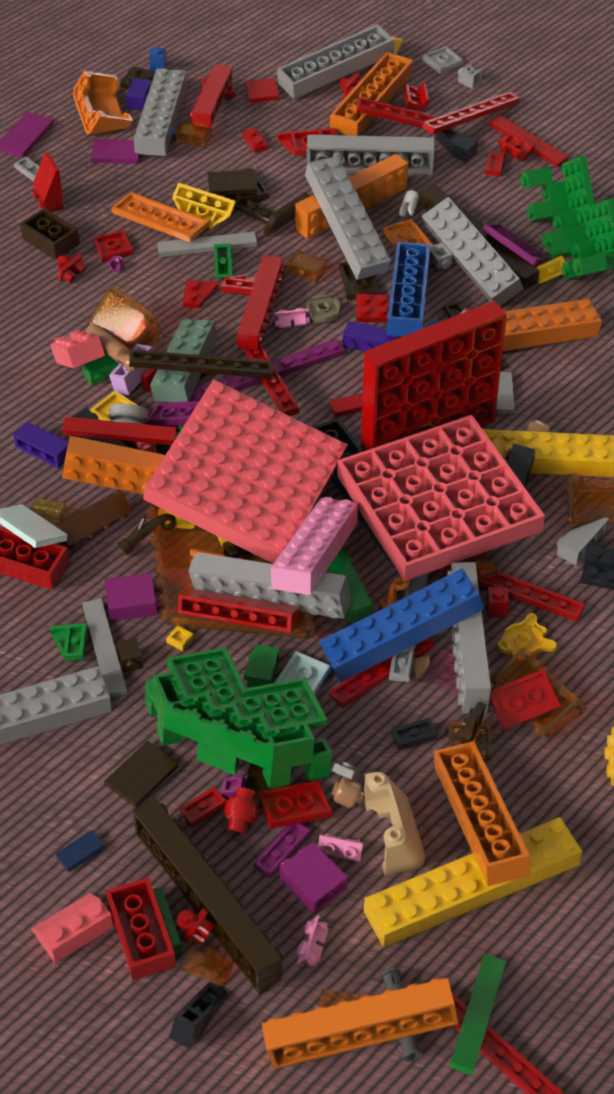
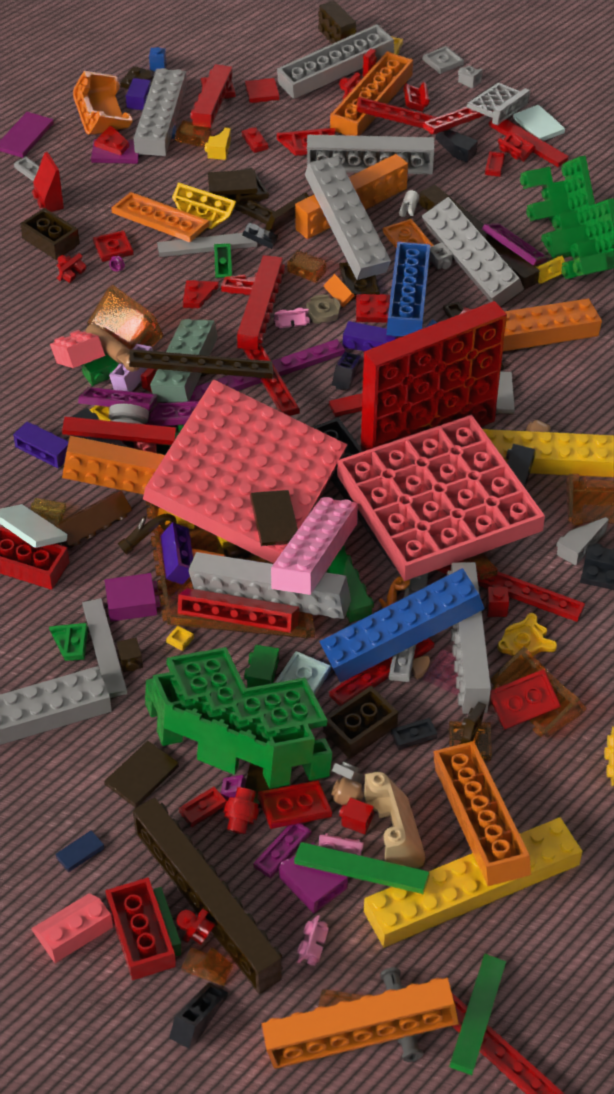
(110, 397): none -> magenta tile
(112, 141): none -> red wing
(176, 552): none -> dark purple brick
(219, 145): none -> yellow arch
(260, 235): none -> black plate
(274, 517): none -> dark brown tile
(335, 22): none -> dark brown brick
(338, 290): none -> orange tile
(345, 370): none -> black slope
(356, 815): none -> red brick
(360, 722): none -> dark brown brick
(362, 867): none -> green tile
(369, 61): none -> red plate
(503, 102): none -> light grey fence
(539, 123): none -> light aqua tile

